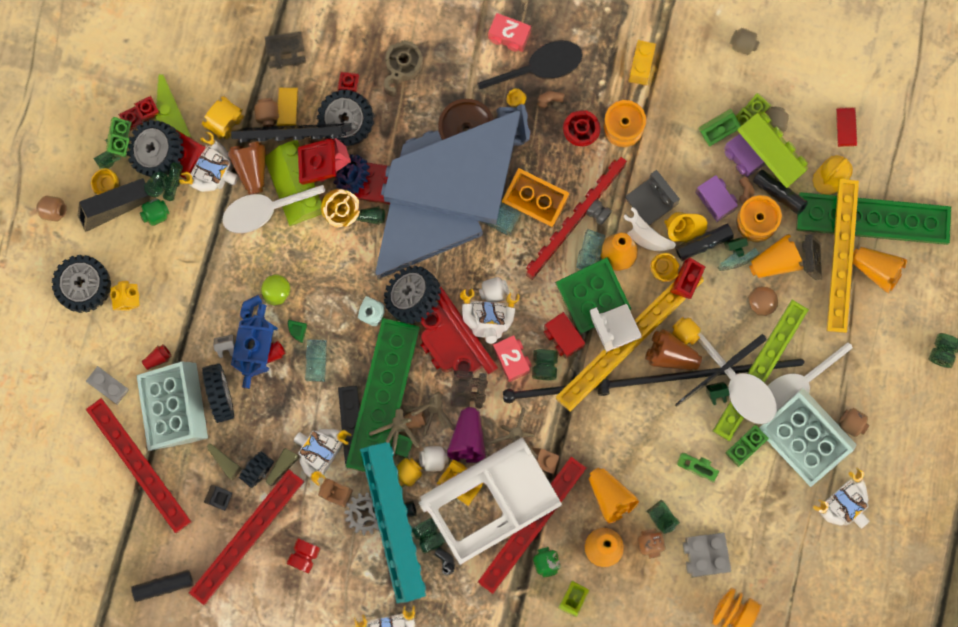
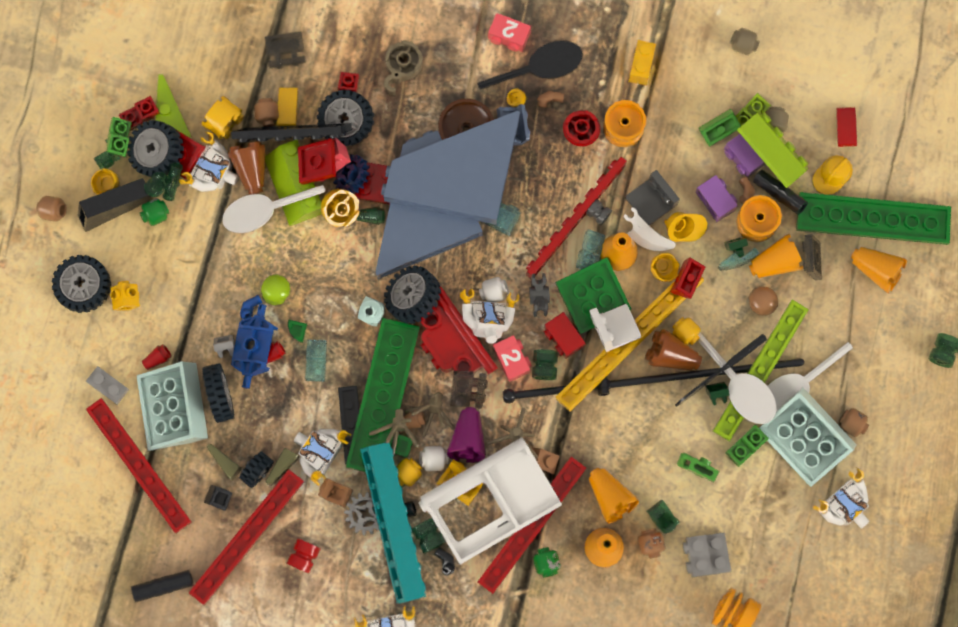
(536, 197): light orange slope -> none
(539, 295): none -> dark grey pin
(573, 599): lime slope -> none
(704, 242): black axle -> none
(842, 256): yellow plate -> none

